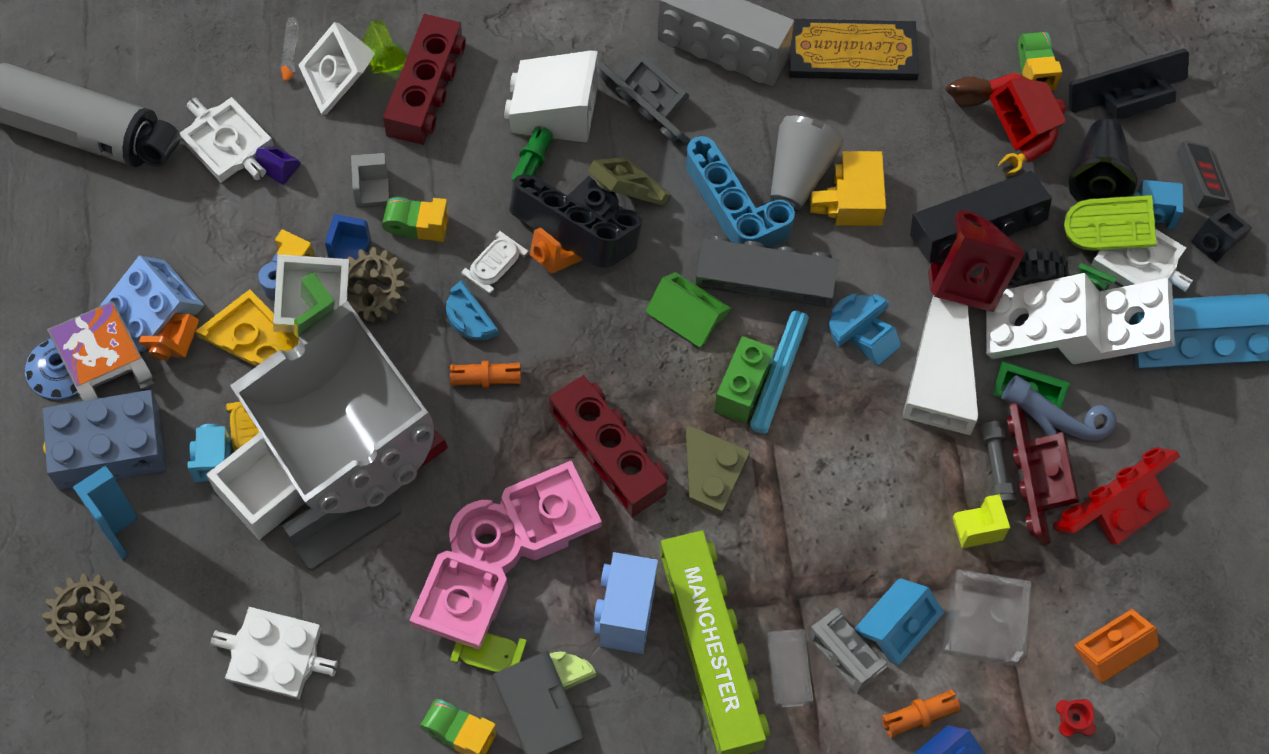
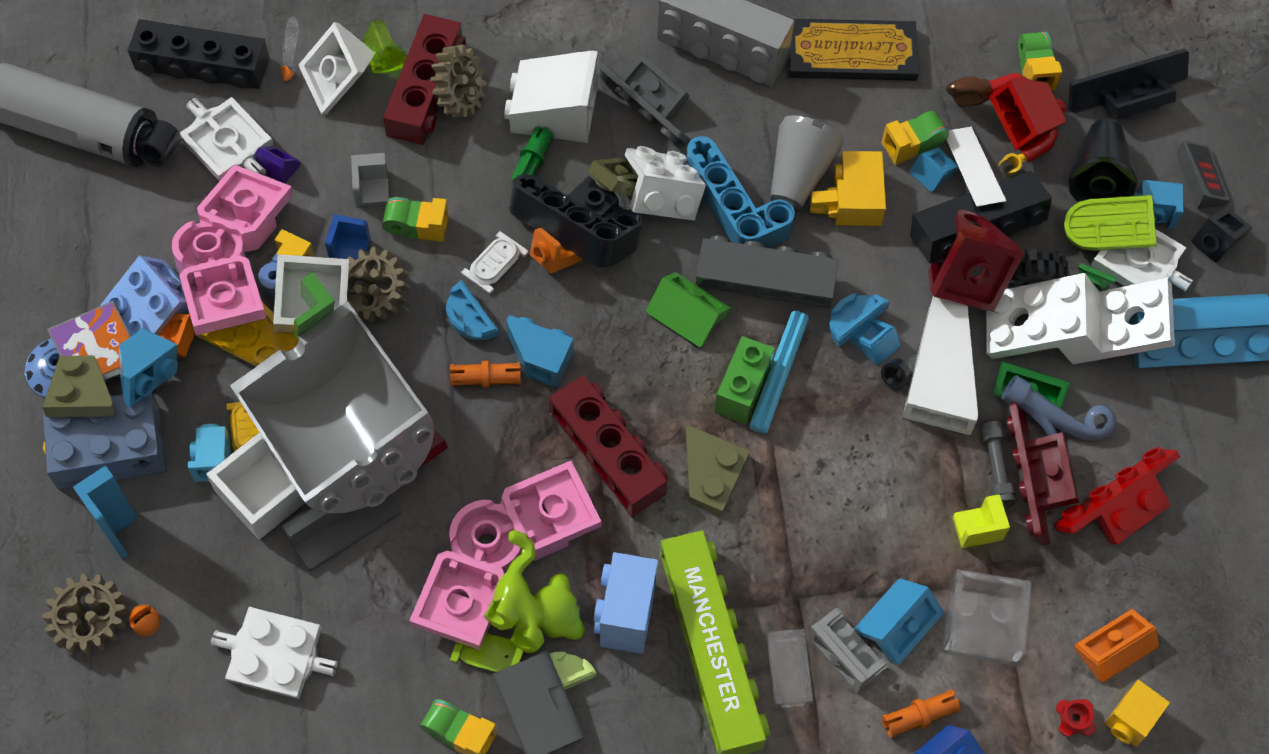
(78, 390): none -> olive wing
(145, 364): none -> dark azure slope
(146, 625): none -> orange hinge
(198, 54): none -> black brick
(212, 253): none -> bright pink plate
(458, 81): none -> dark tan gear
(541, 351): none -> dark azure slope
(549, 612): none -> lime animal
(664, 184): none -> white bracket
(891, 368): none -> black hinge
(914, 136): none -> leg
(933, 169): none -> dark azure slope
(974, 167): none -> white sticker
(1136, 714): none -> yellow brick

